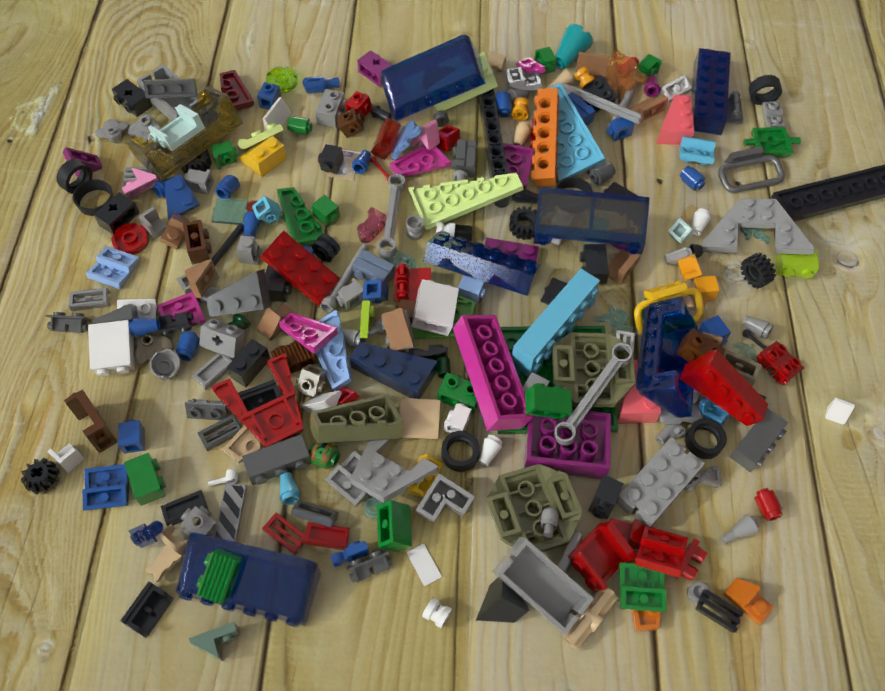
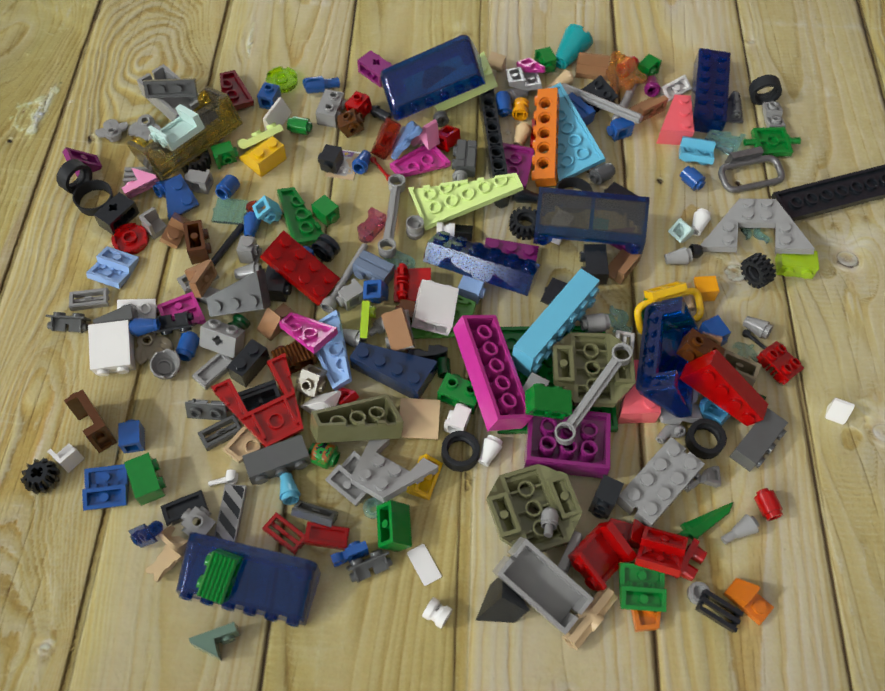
(131, 98): black brick -> none
(147, 609): black hinge -> none
(246, 270): none -> light grey cone
(441, 494): light grey brick -> none
(583, 76): light orange wheel -> none
(595, 323): none -> light grey brick
(689, 267): light orange panel -> none
(701, 524): none -> green bar
(725, 141): none -> clear light blue wing

